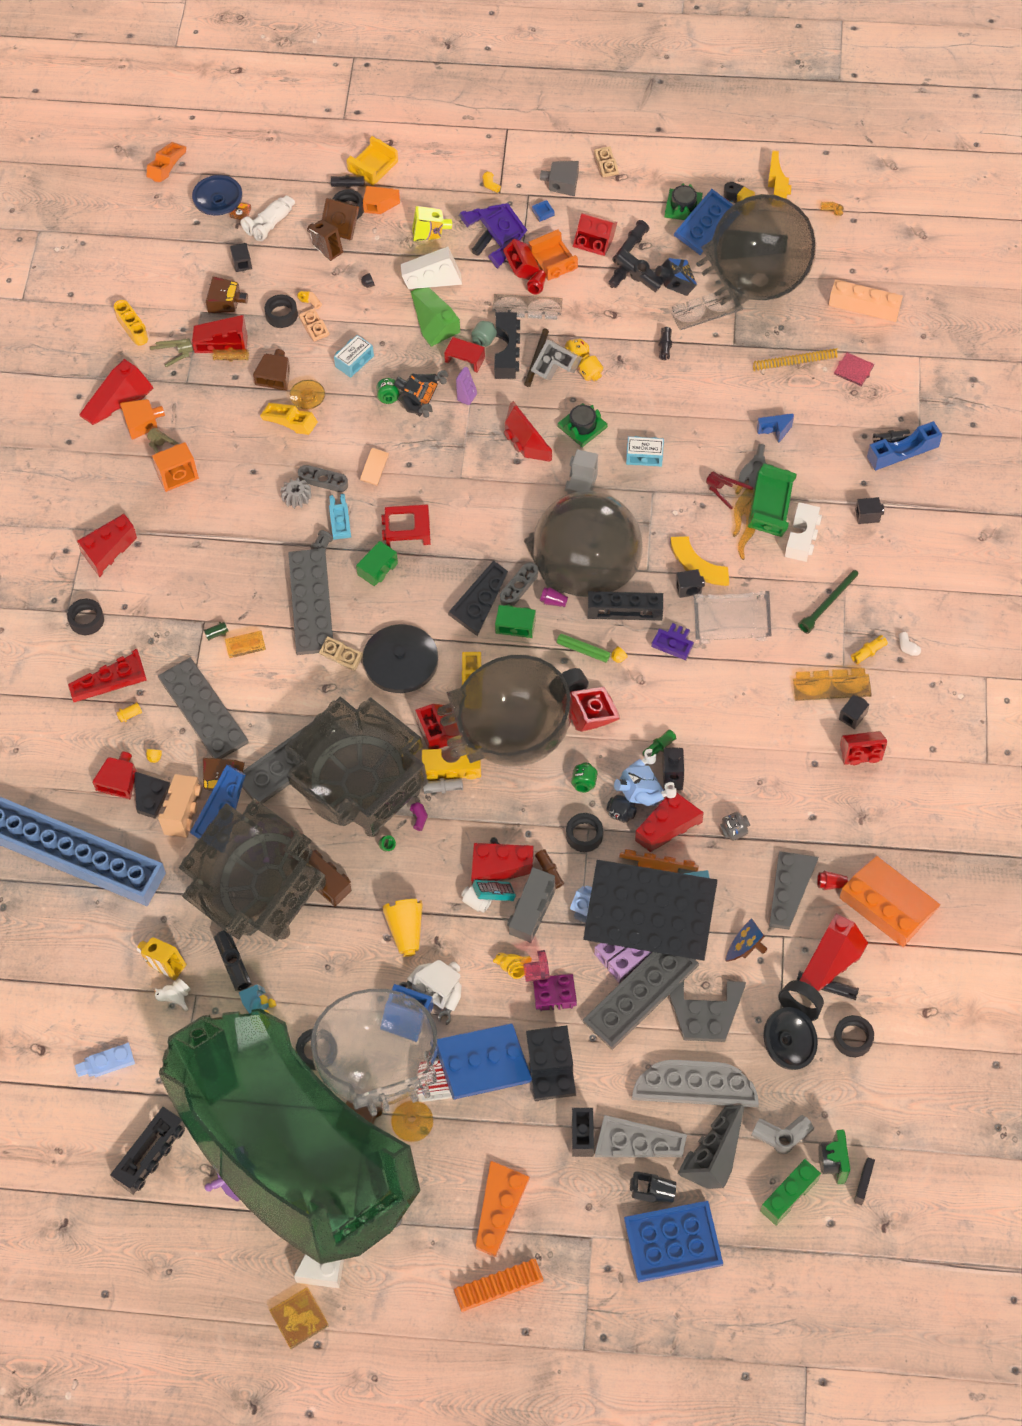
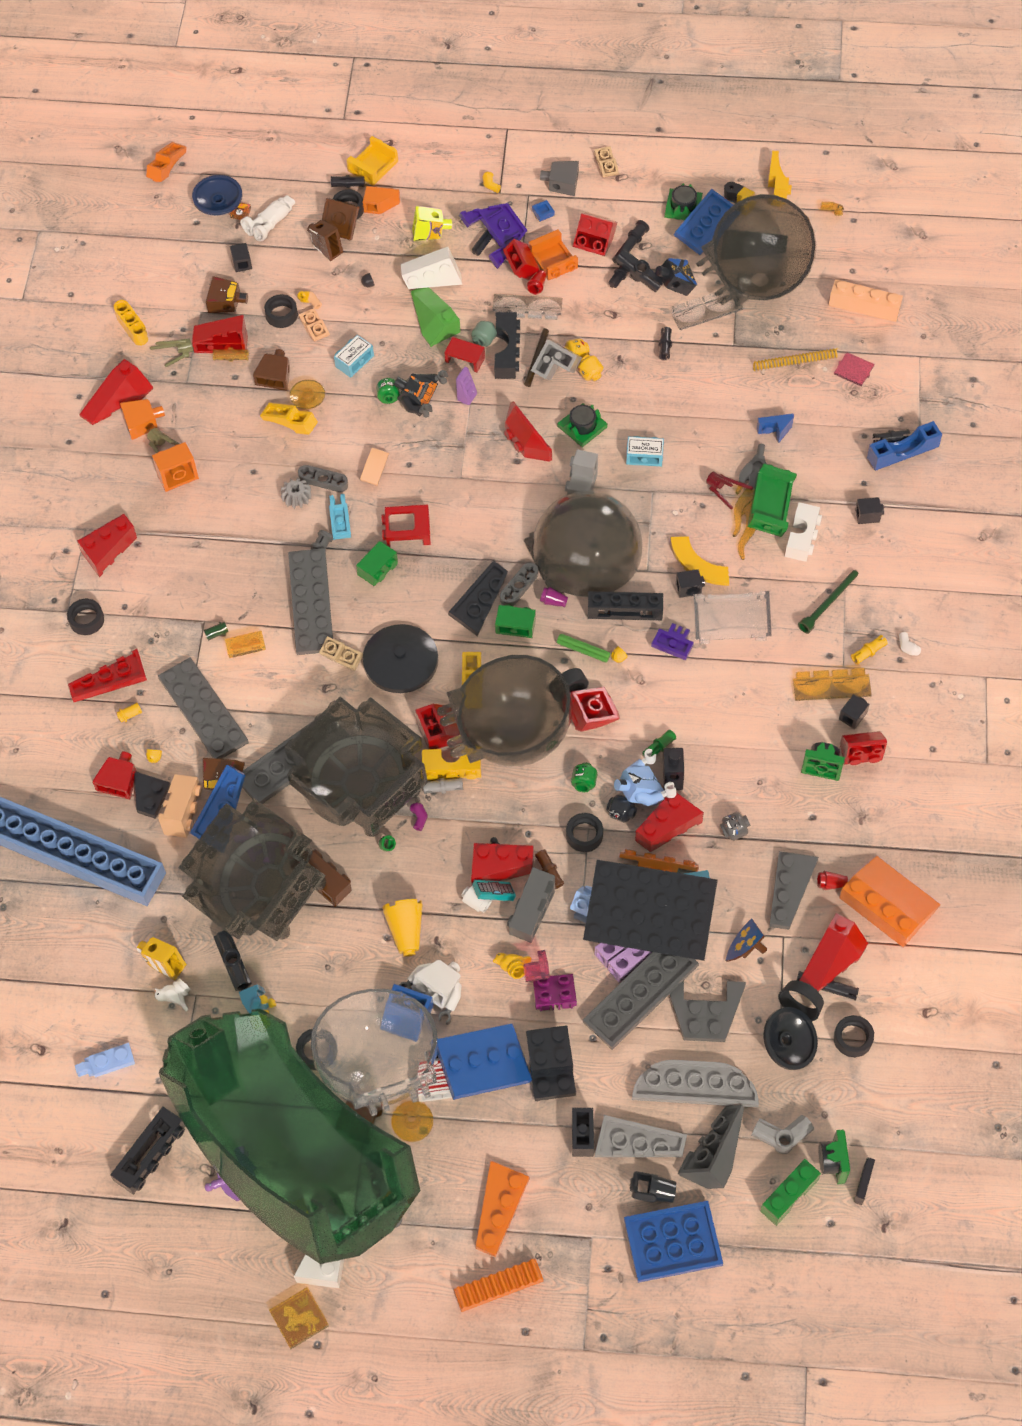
(823, 761): none -> green piece

